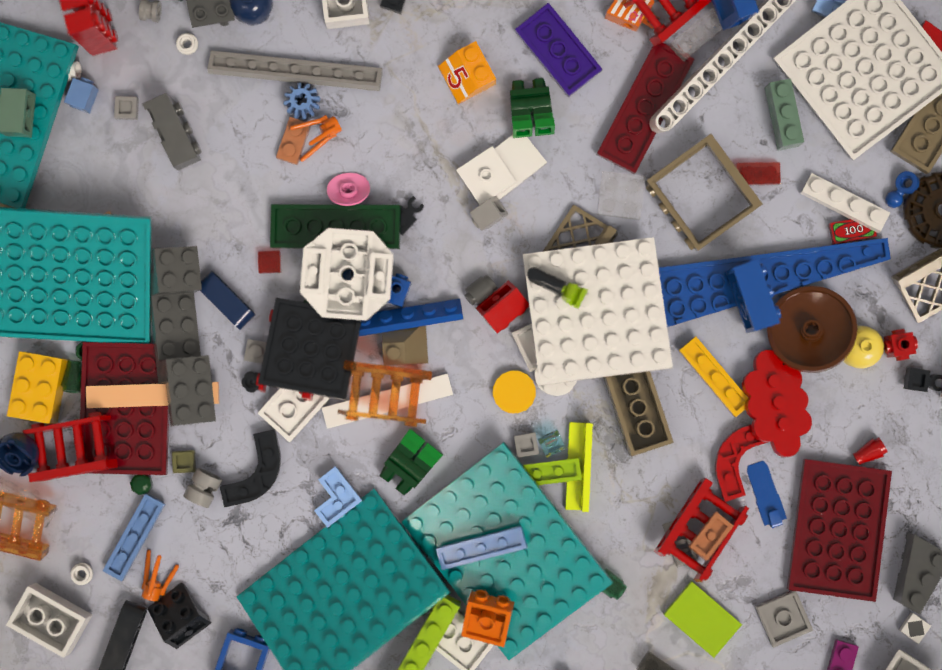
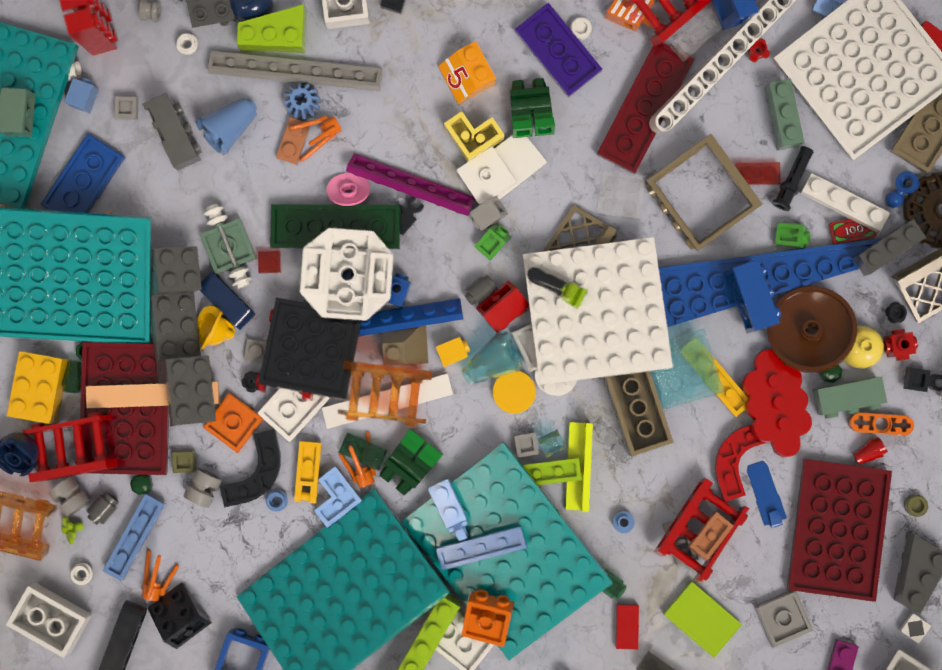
(69, 496): none -> light grey wheel
(70, 529): none -> lime plant
(83, 177): none -> blue tile
(102, 508): none -> dark grey brick
(213, 327): none -> yellow helmet
(227, 124): none -> medium blue cone
(228, 246): none -> sand green plate
(234, 422): none -> orange tile
(270, 503): none -> medium blue plate
(275, 32): none -> lime wedge
(308, 471): none -> yellow plate
(363, 476): none -> orange plant
(366, 451): none -> clear green plate
(410, 184): none -> magenta plate
(450, 508): none -> light blue hinge
(453, 351): none -> yellow brick
(473, 141): none -> light yellow brick
(493, 241): none -> bright green bracket
(493, 360): none -> clear light blue cone
(581, 28): none -> white tile
(616, 522): none -> medium blue plate
(627, 626): none -> red tile
(692, 374): none -> clear light blue plate
(763, 53): none -> red plate
(789, 187): none -> black pin
(792, 235): none -> bright green bracket
(831, 375): none -> dark green tile
(850, 397): none -> sand green brick
(889, 247): none -> dark grey brick
(896, 419): none -> orange beam
(900, 317): none -> black plate
(916, 505): none -> olive tile

